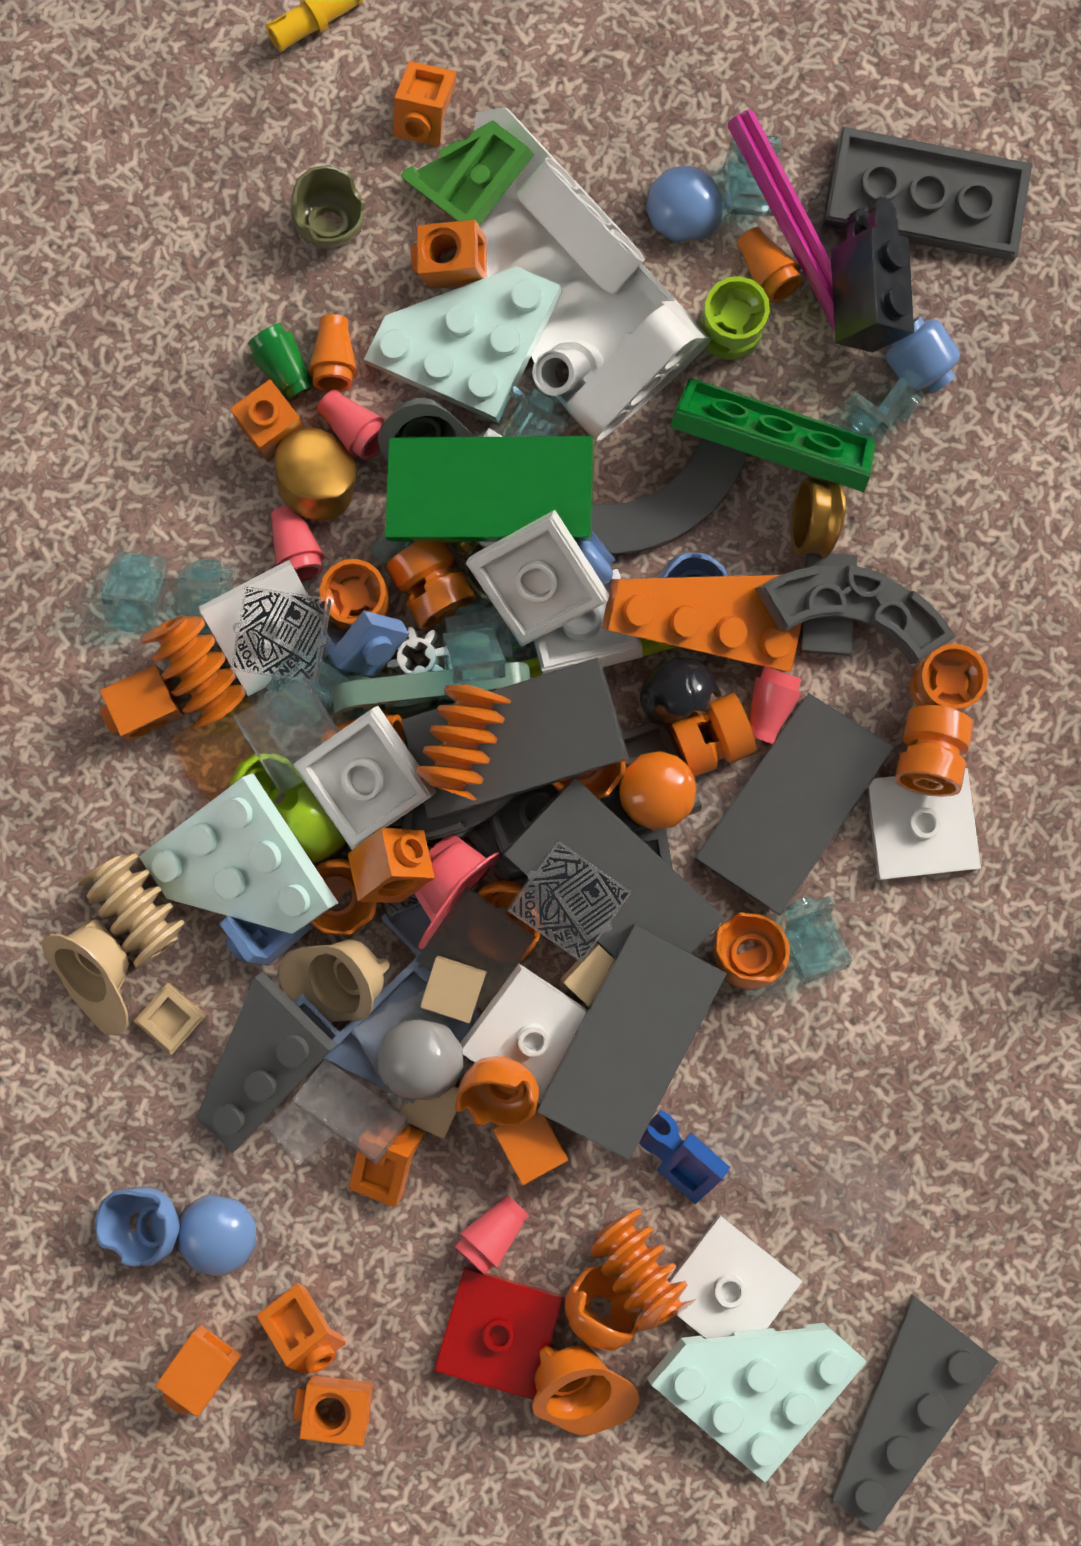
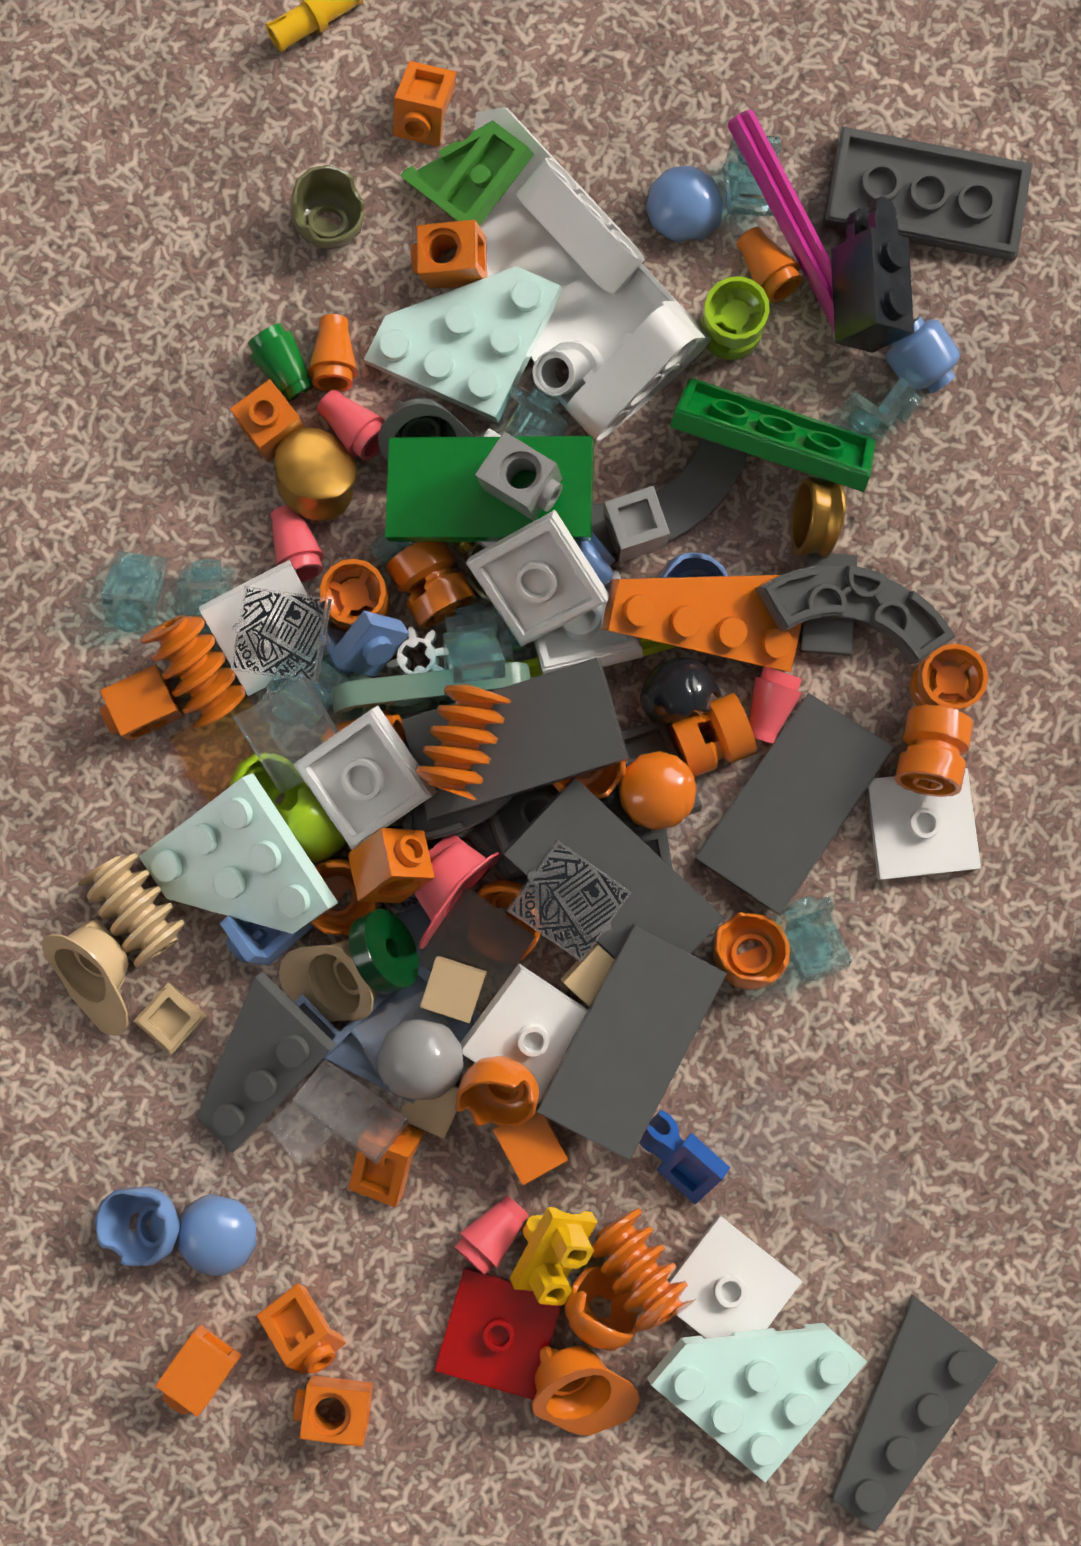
(383, 951): none -> dark green piece
(511, 457): none -> light grey brick
(554, 1248): none -> yellow hips
(636, 524): none -> light grey brick

